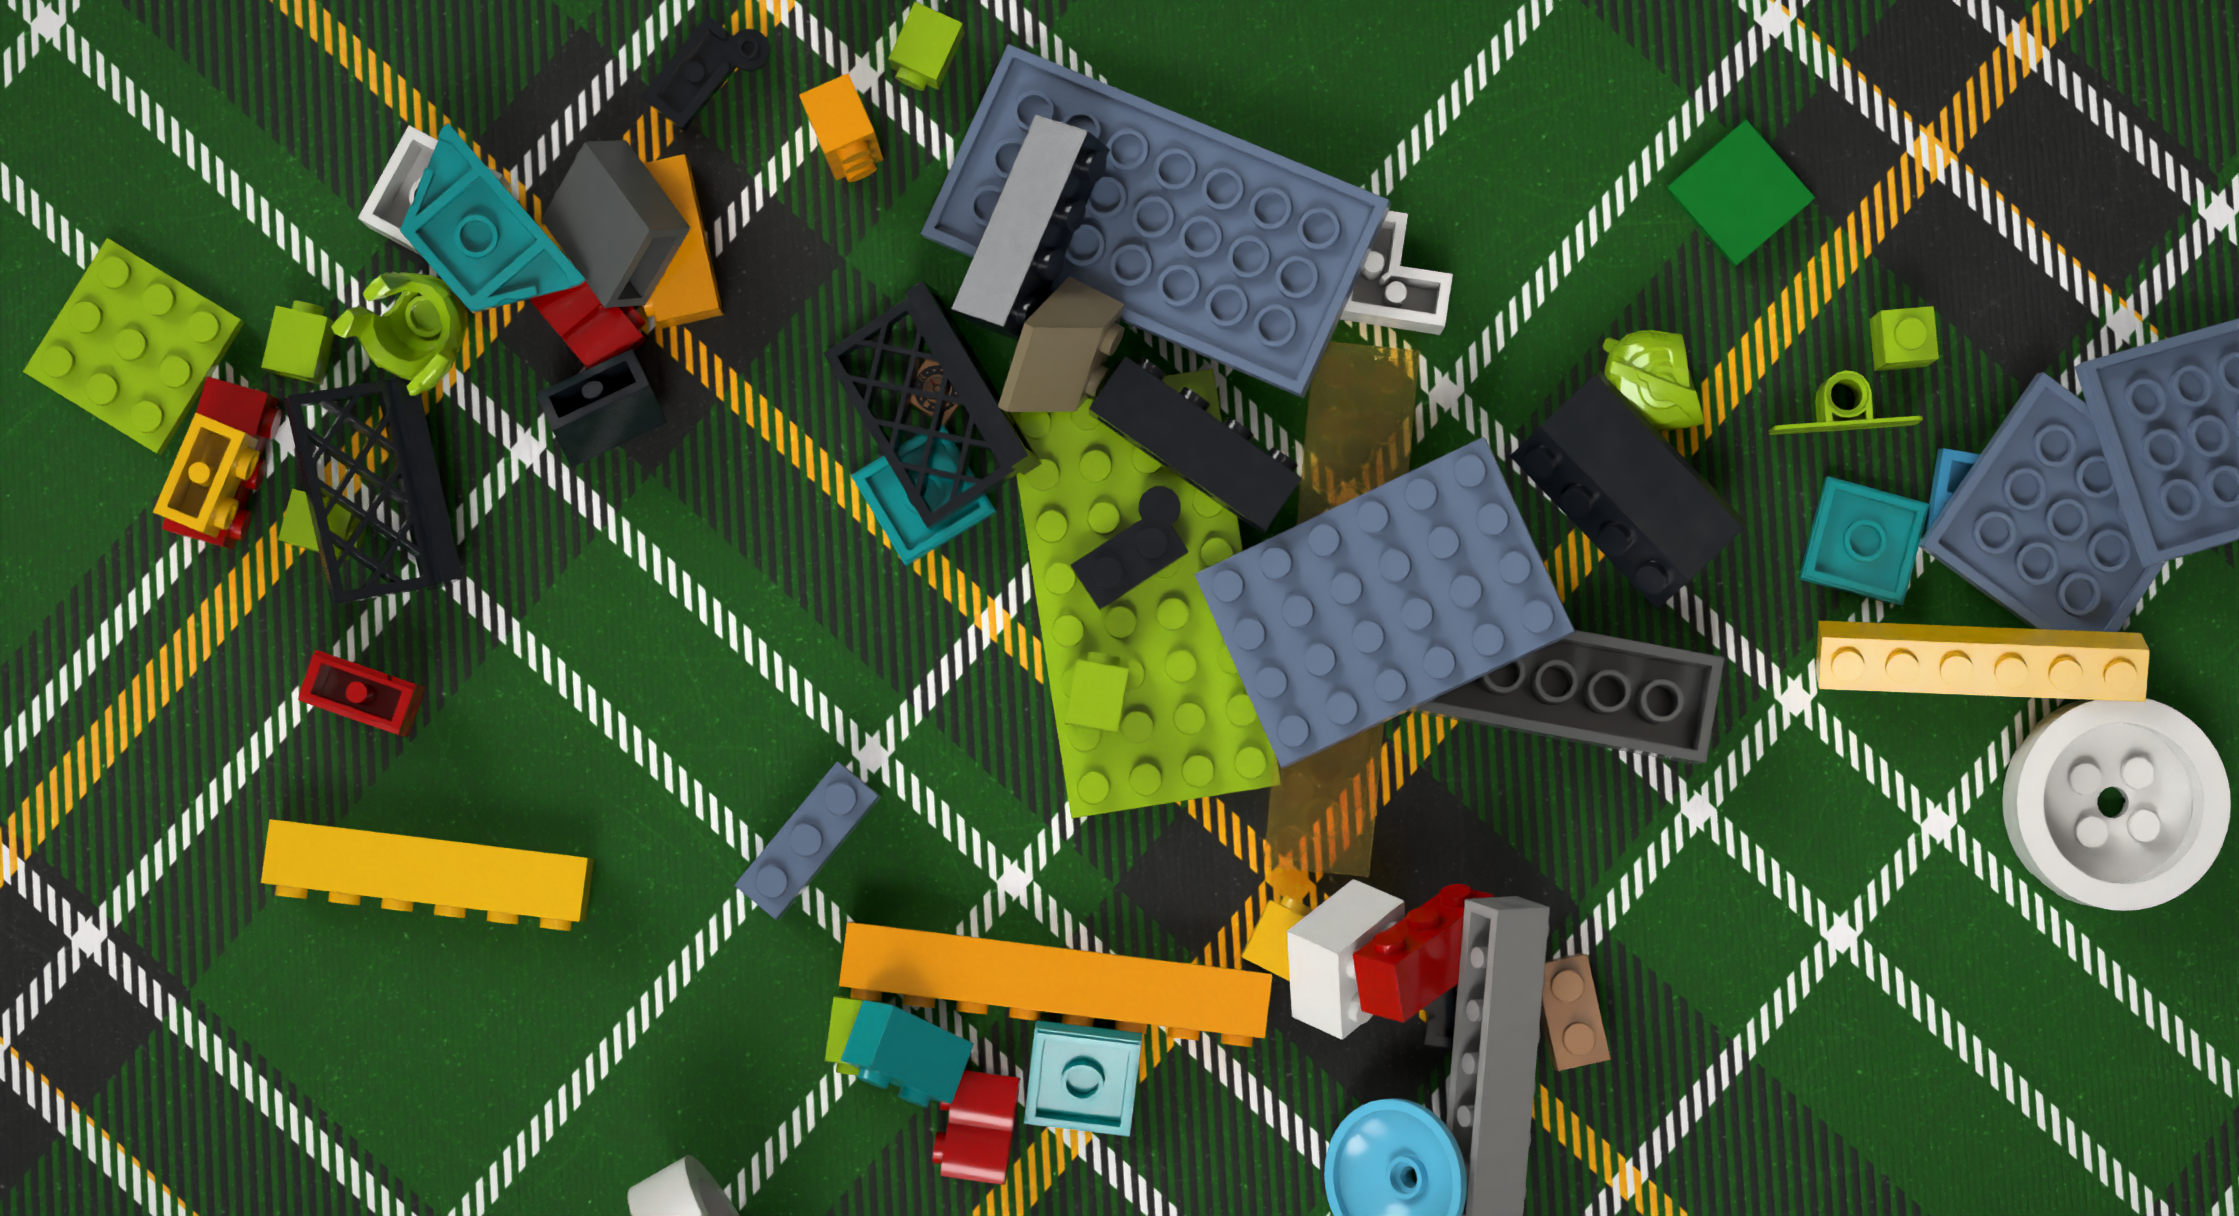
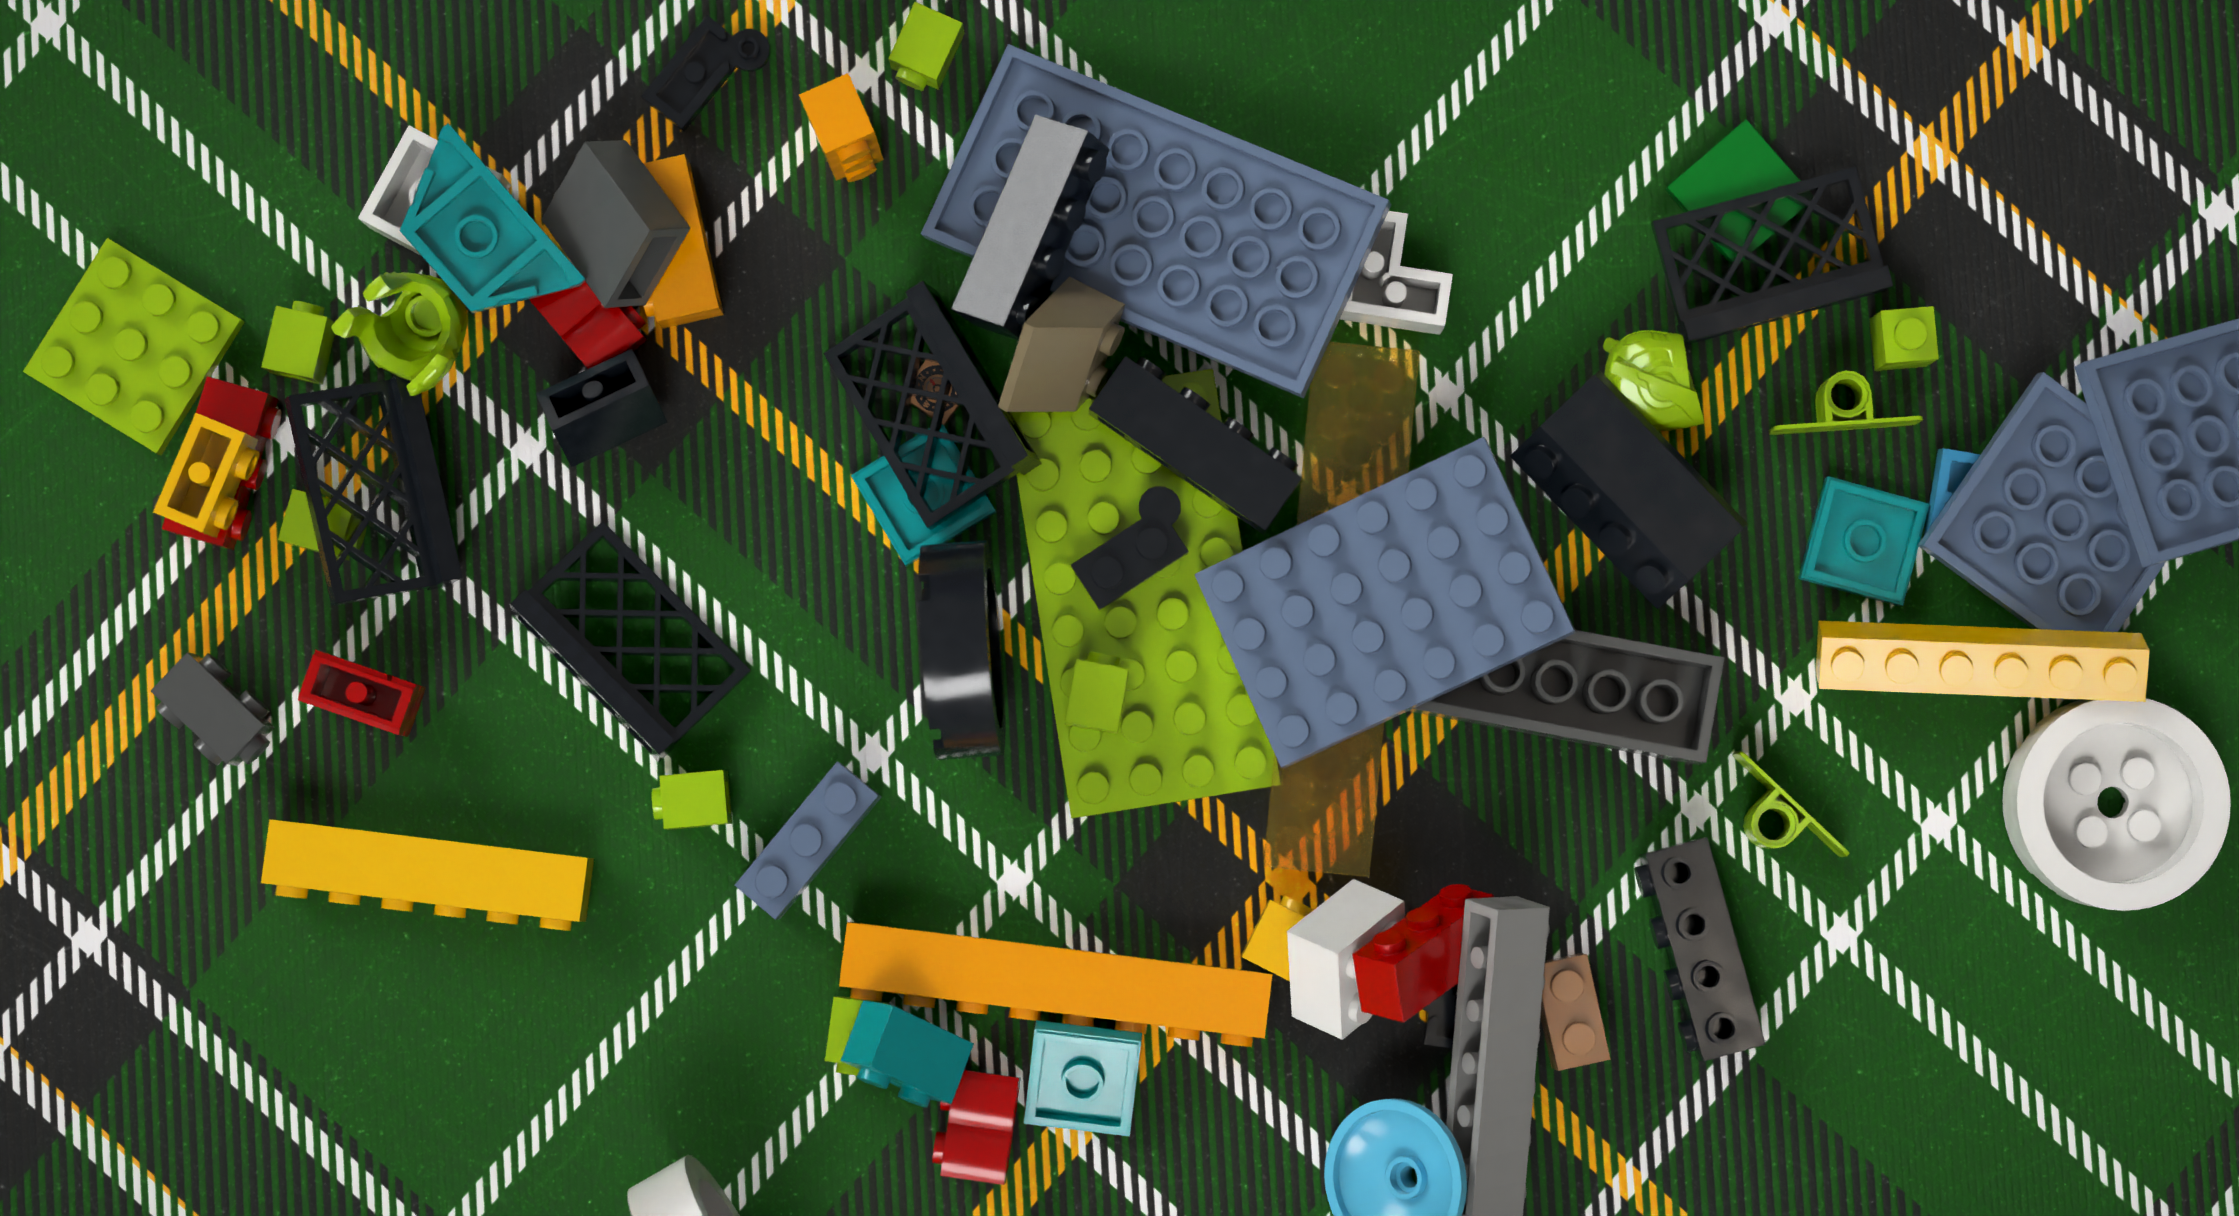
(227, 723): none -> dark grey brick
(596, 672): none -> black fence
(693, 800): none -> lime brick
(962, 650): none -> black brick
(1701, 950): none -> black brick
(1784, 300): none -> black fence
(1792, 814): none -> lime piece

